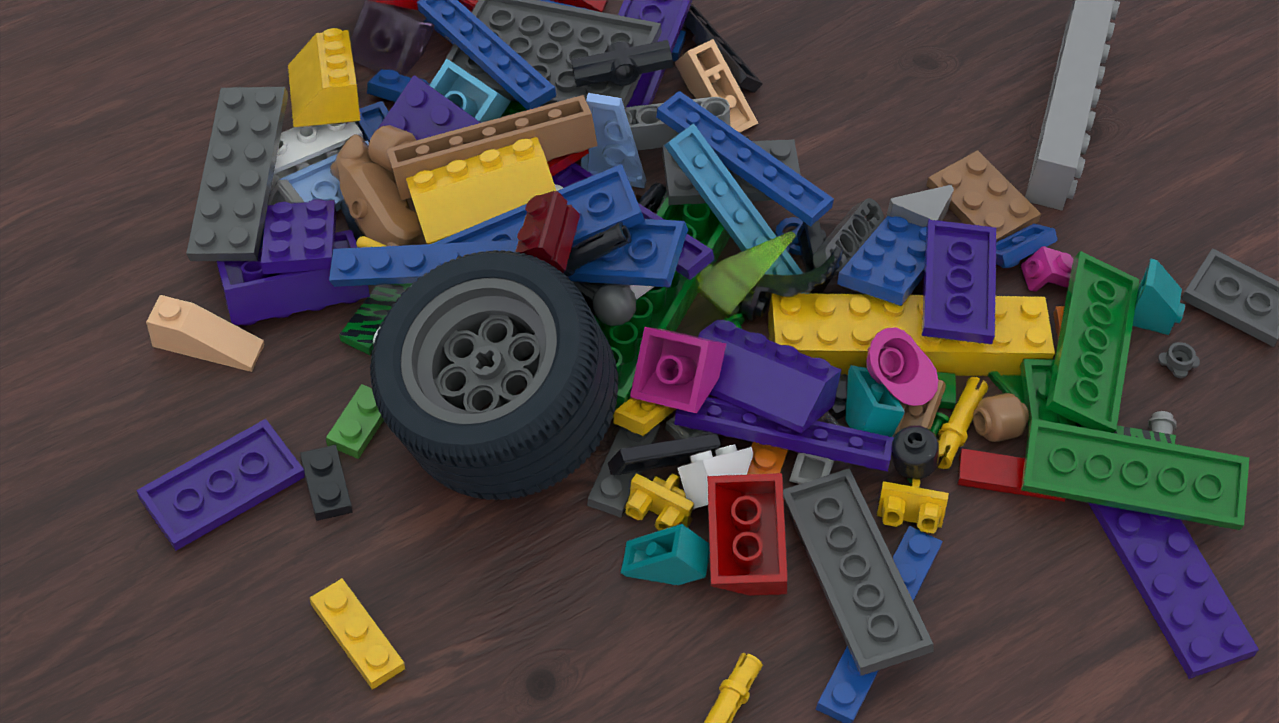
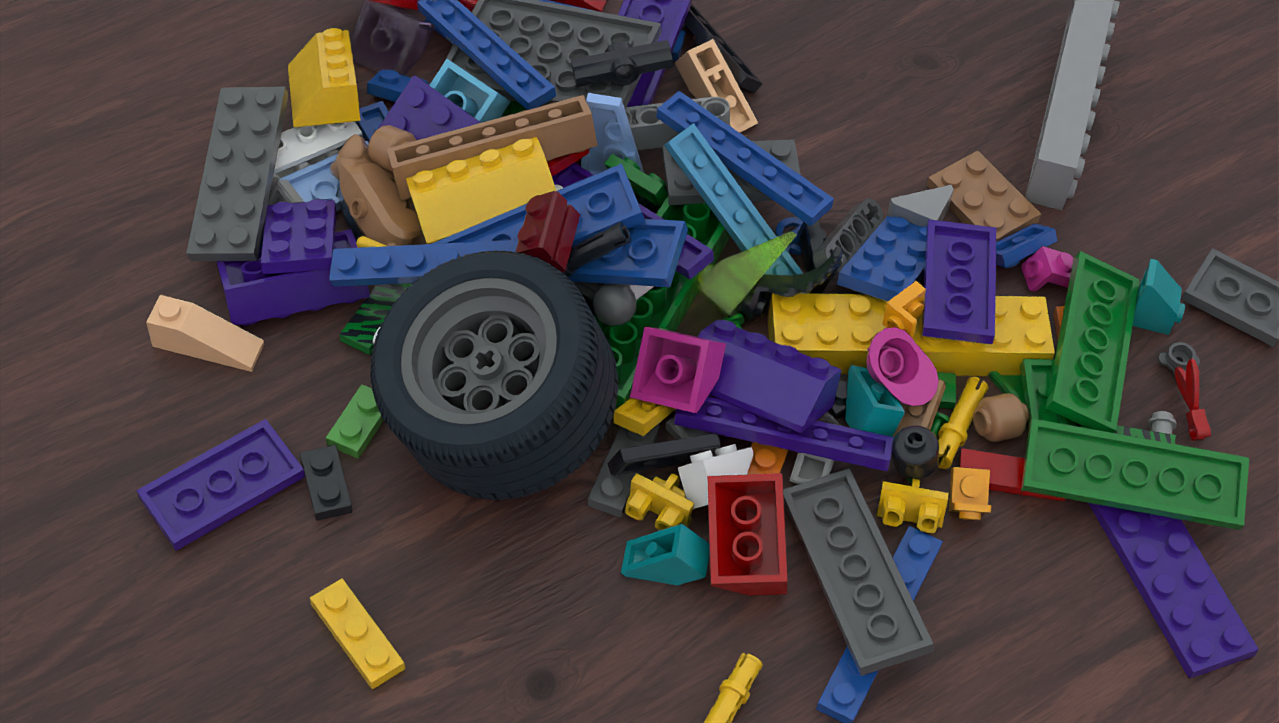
(647, 186): none -> green plate
(905, 309): none -> light orange bracket
(969, 492): none -> light orange bracket
(1189, 387): none -> red piece

